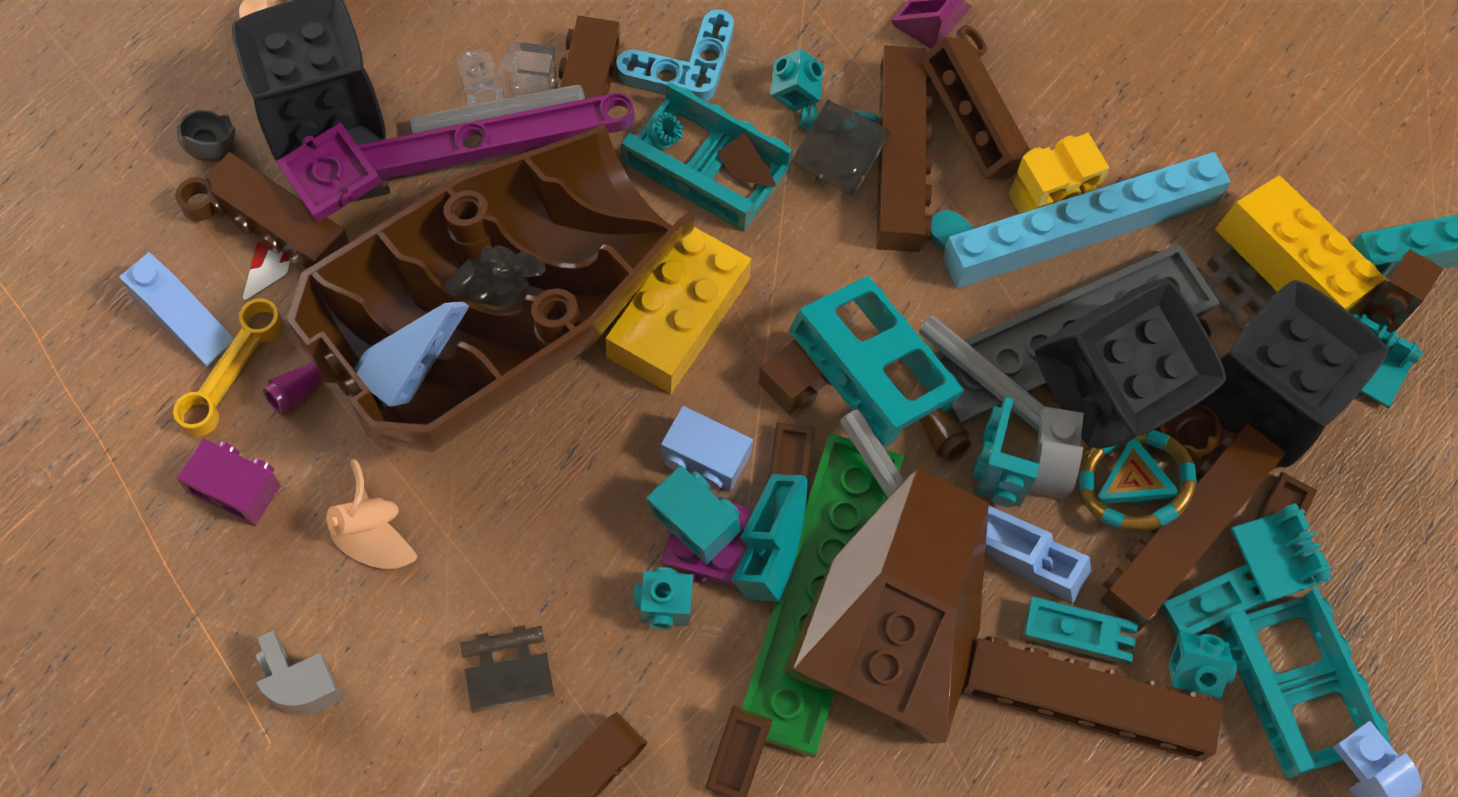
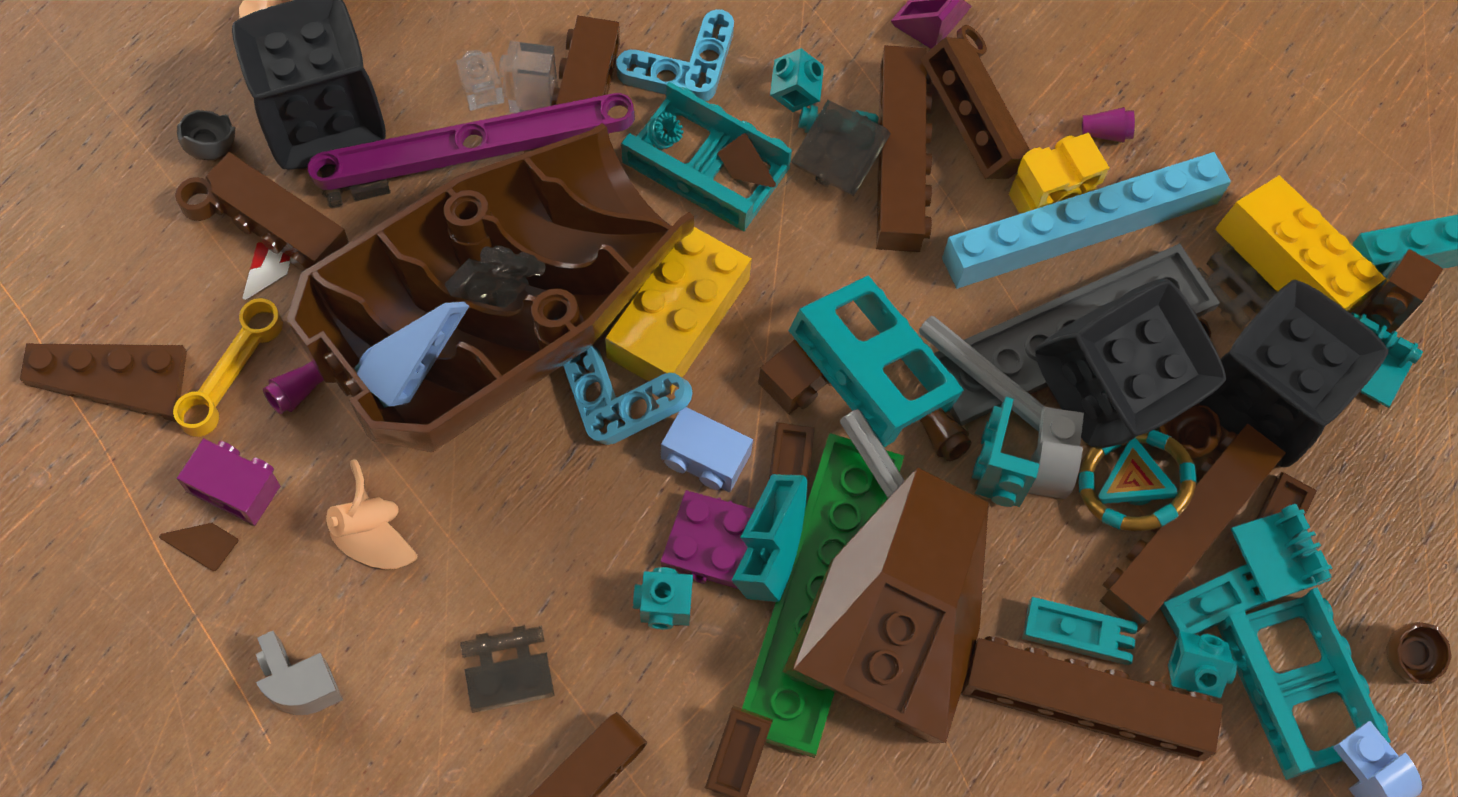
(119, 374): none -> reddish brown wing
(176, 309): light blue slope -> none
(203, 543): none -> reddish brown sticker
(328, 172): magenta plate -> none
(496, 108): light grey axle -> none
(615, 408): none -> medium azure beam
(694, 513): teal brick -> none
(947, 224): teal tile -> none
(1035, 555): light blue slope -> none
(1110, 125): none -> magenta cone
(1419, 653): none -> reddish brown hair

